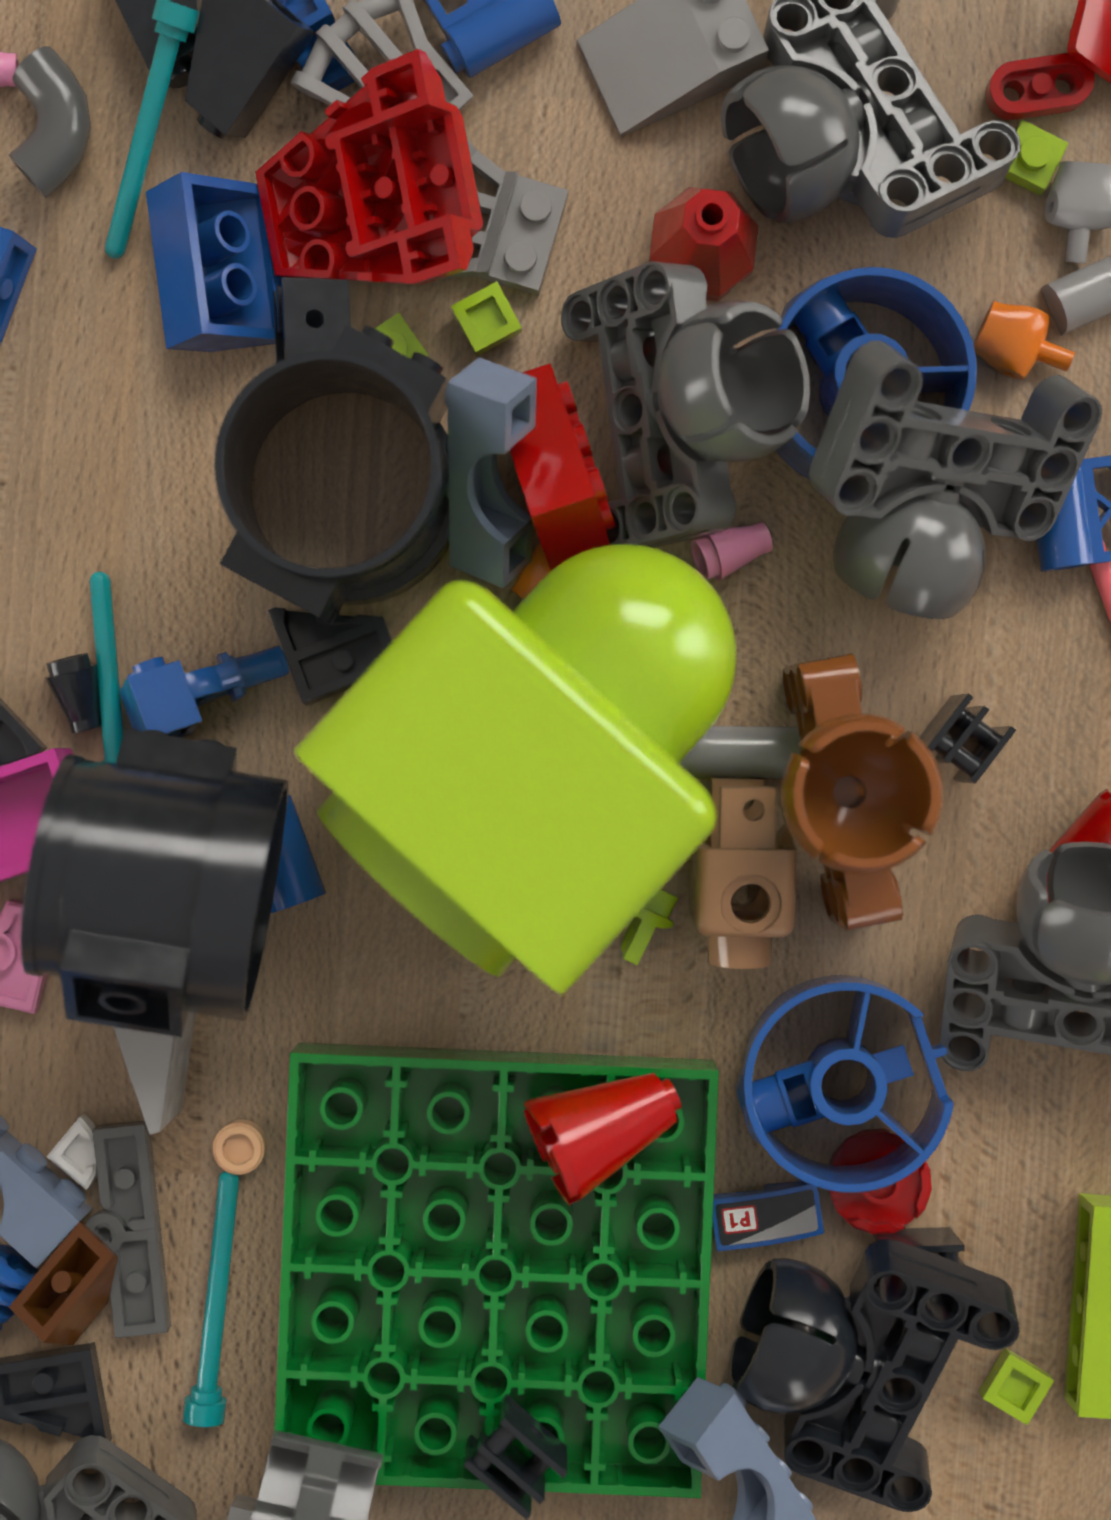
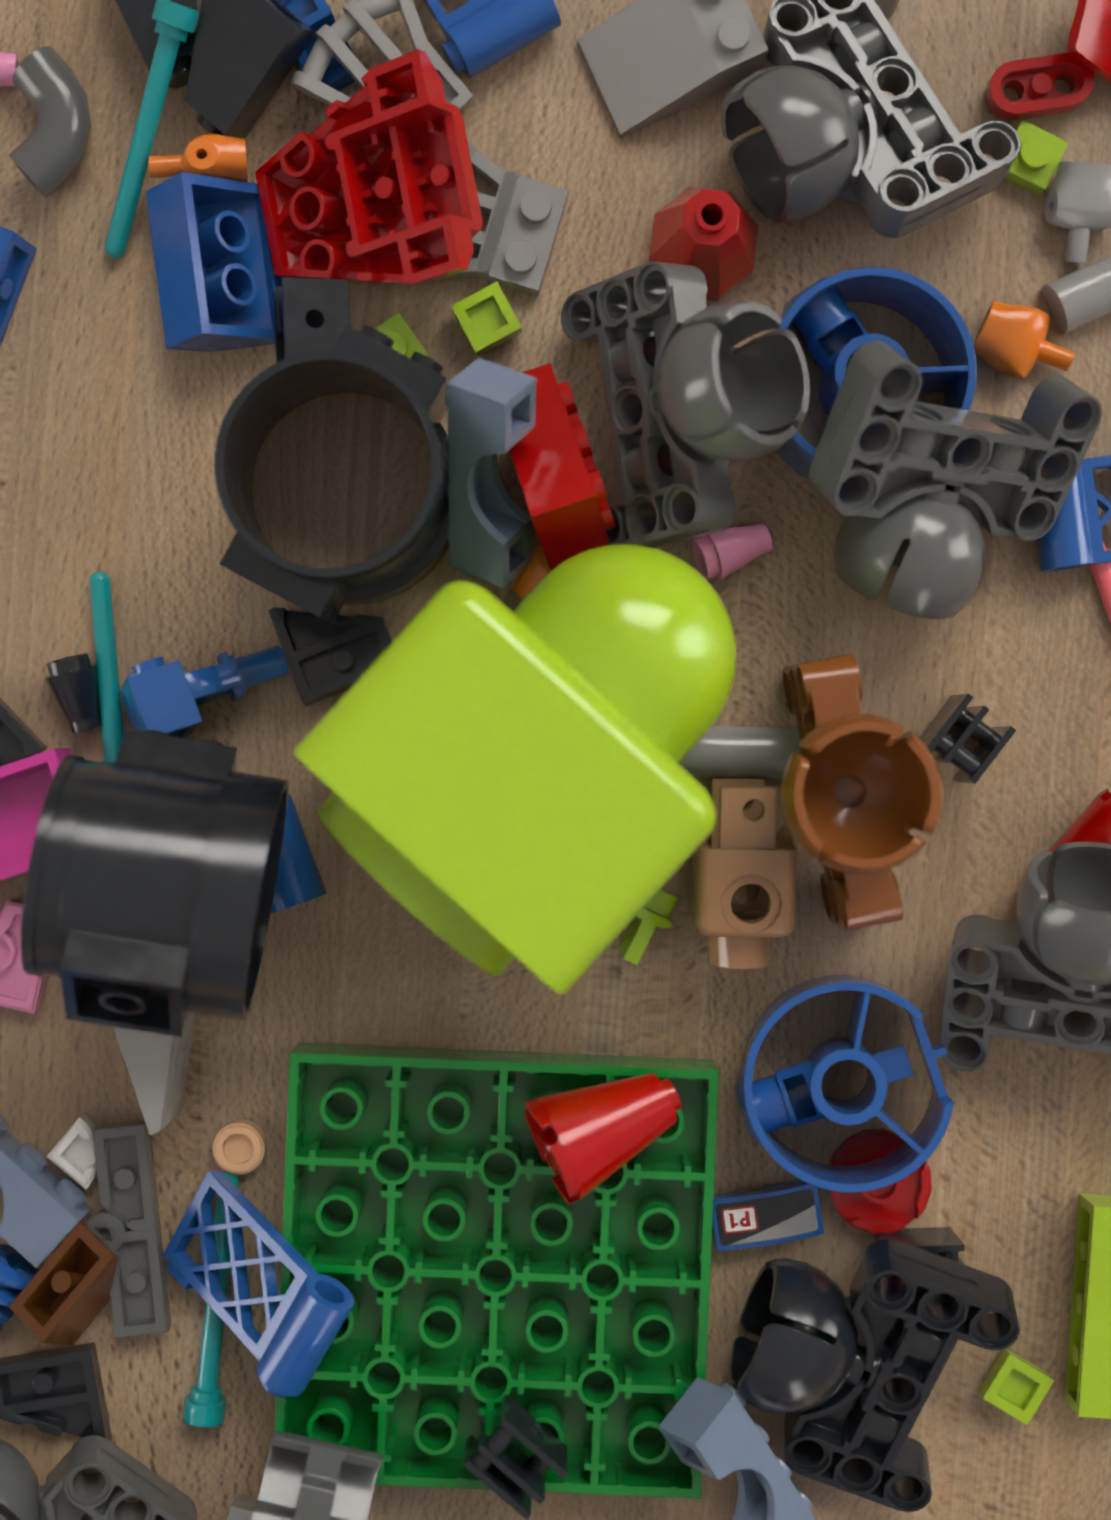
(205, 155): none -> orange piece
(298, 1326): none -> blue piece

